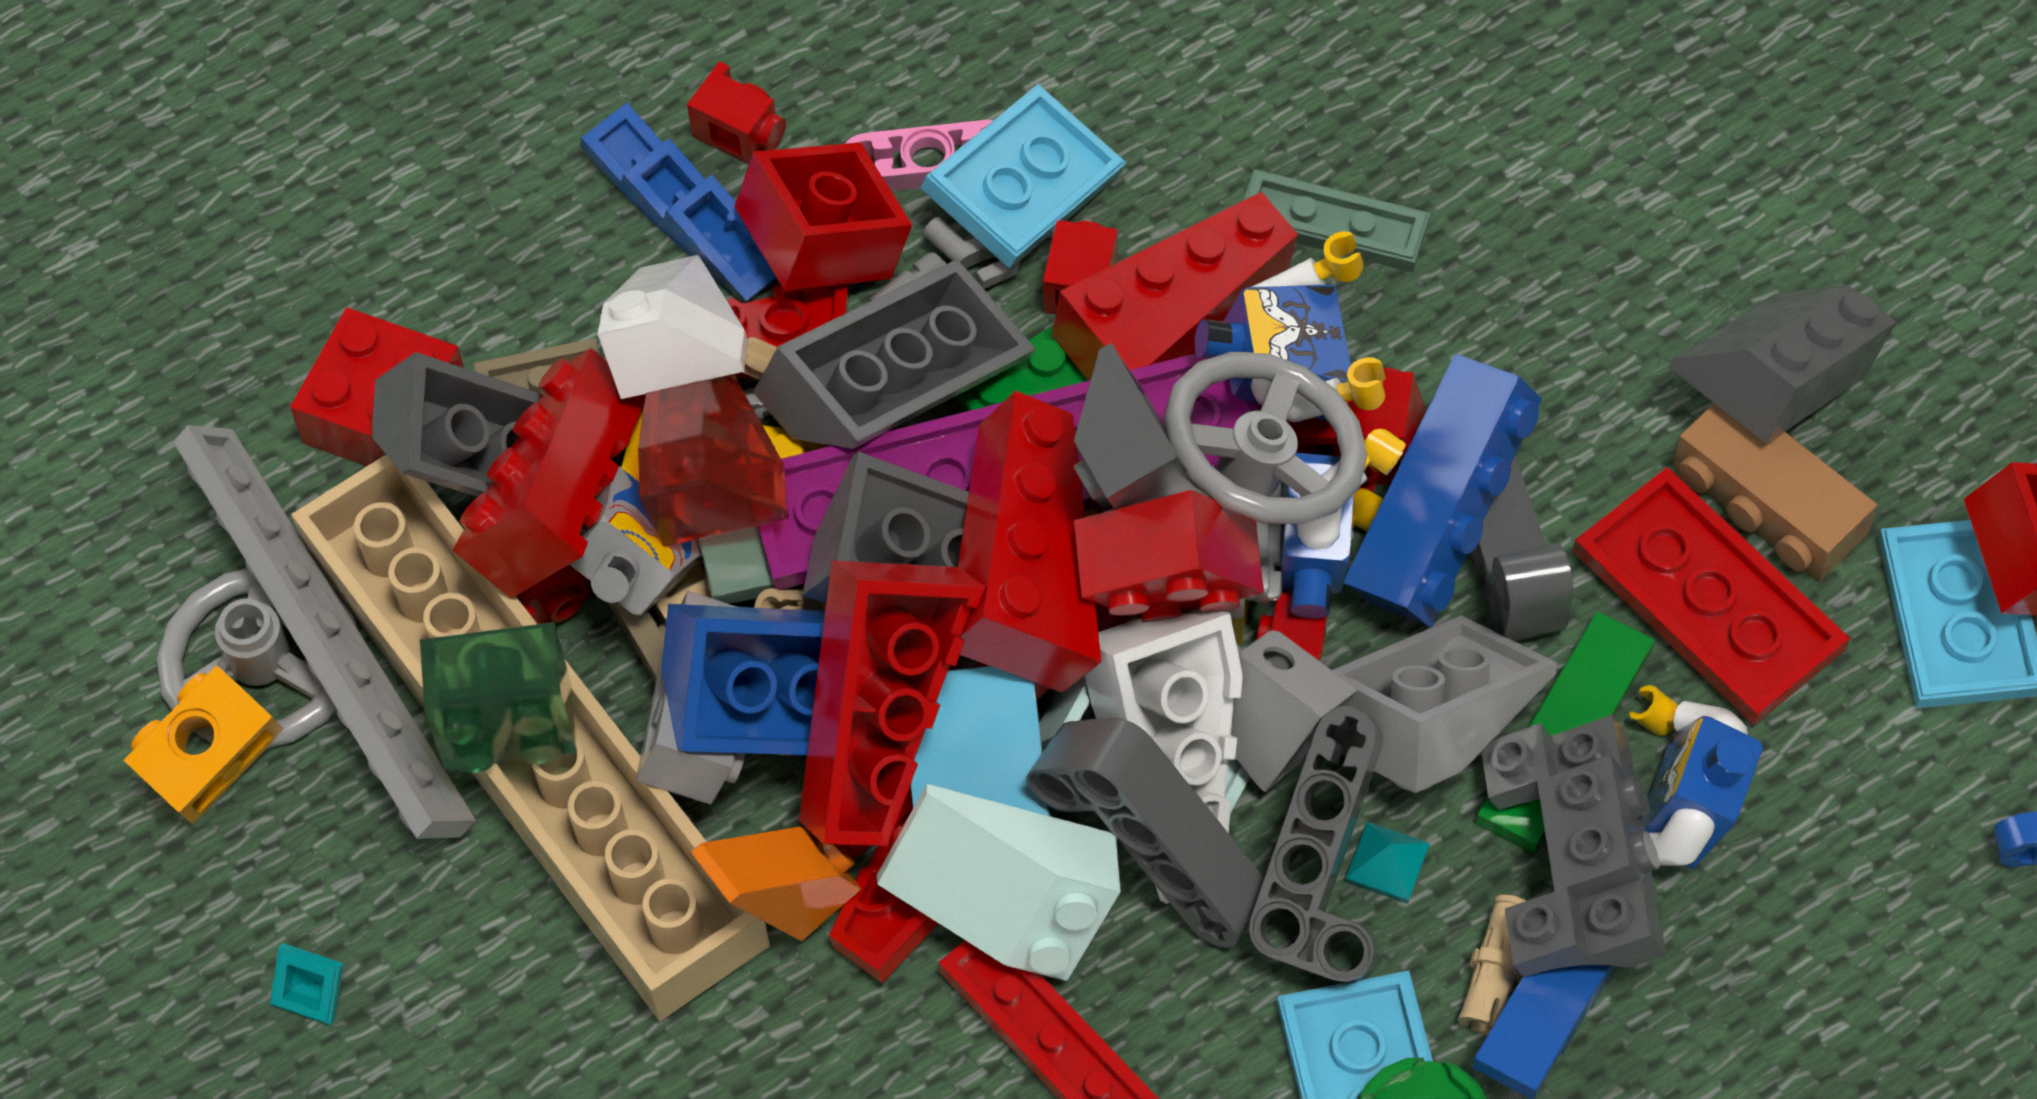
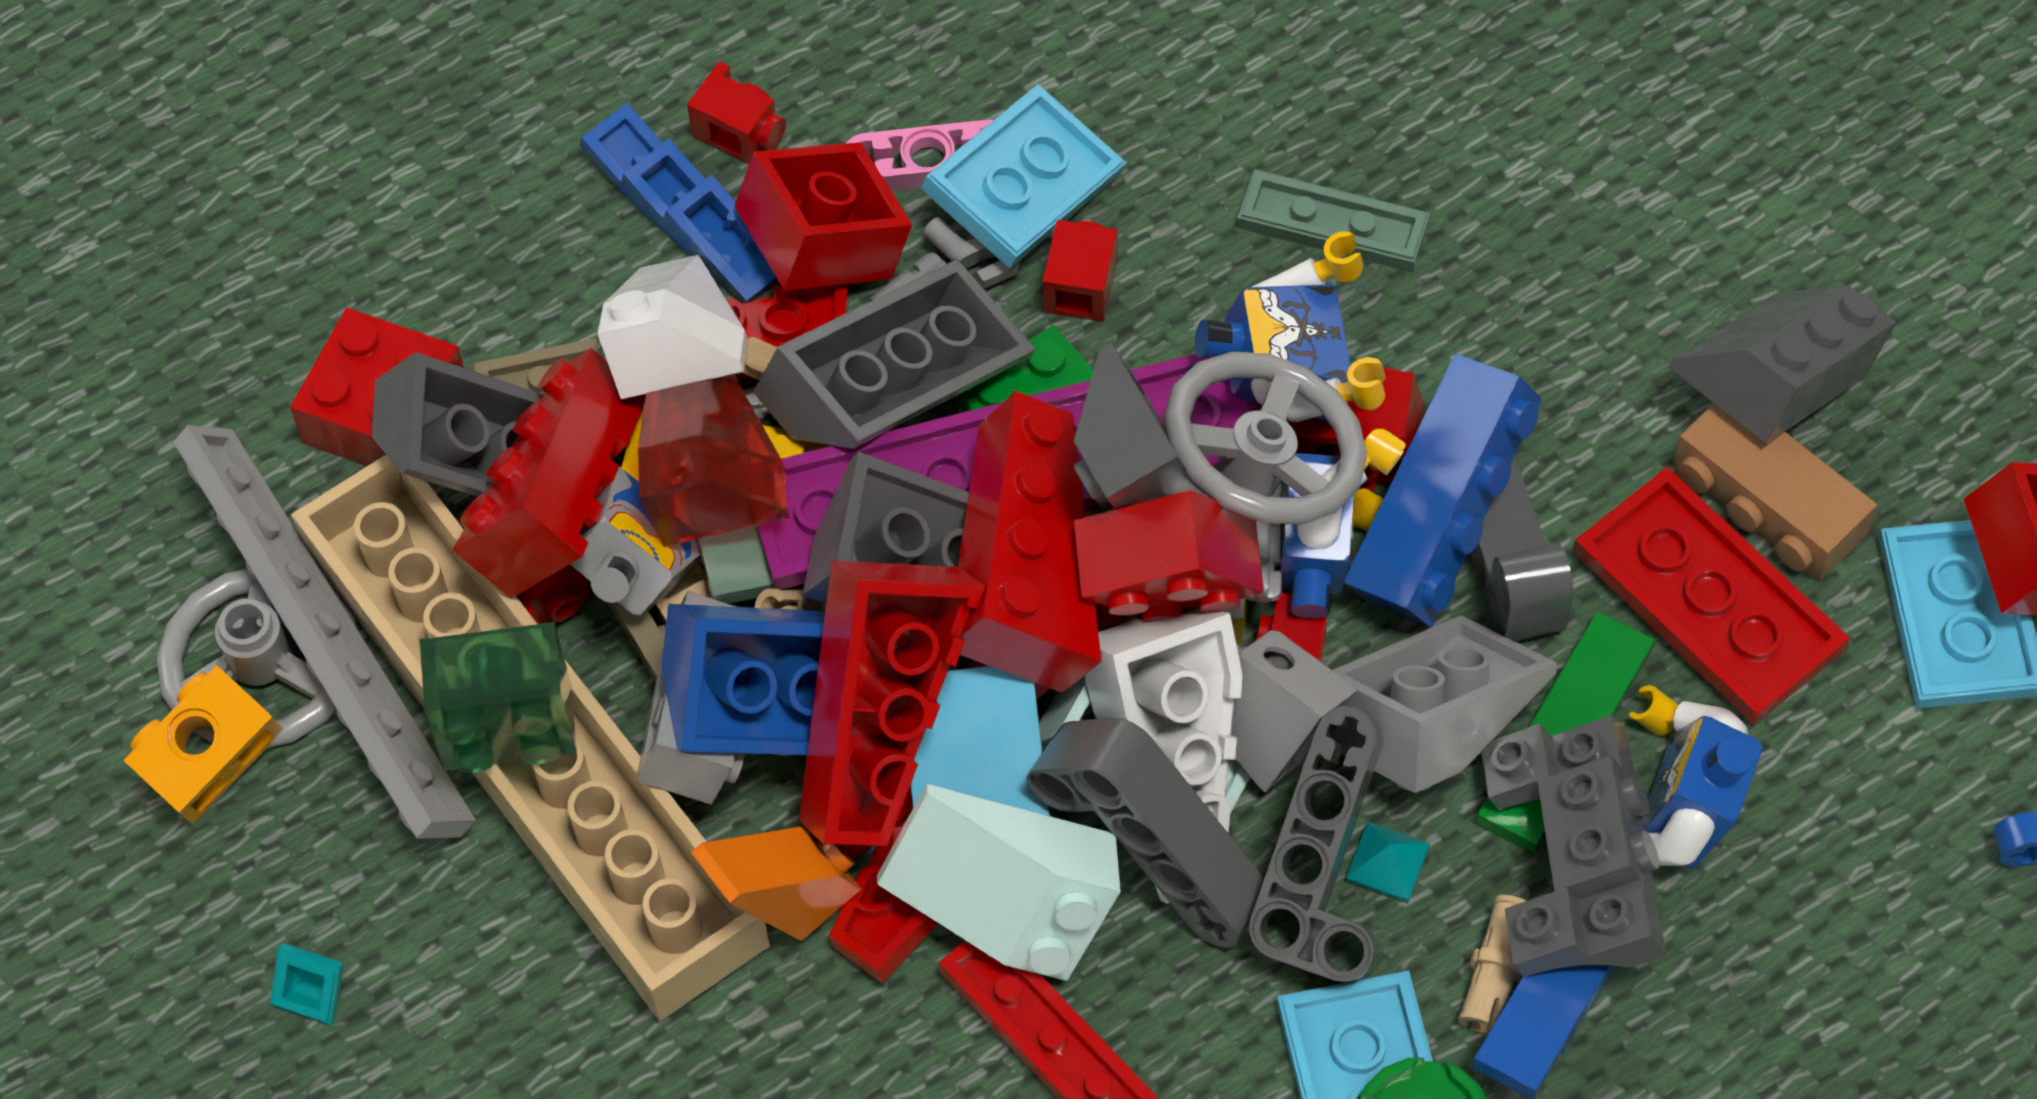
(1163, 292): red wedge -> none

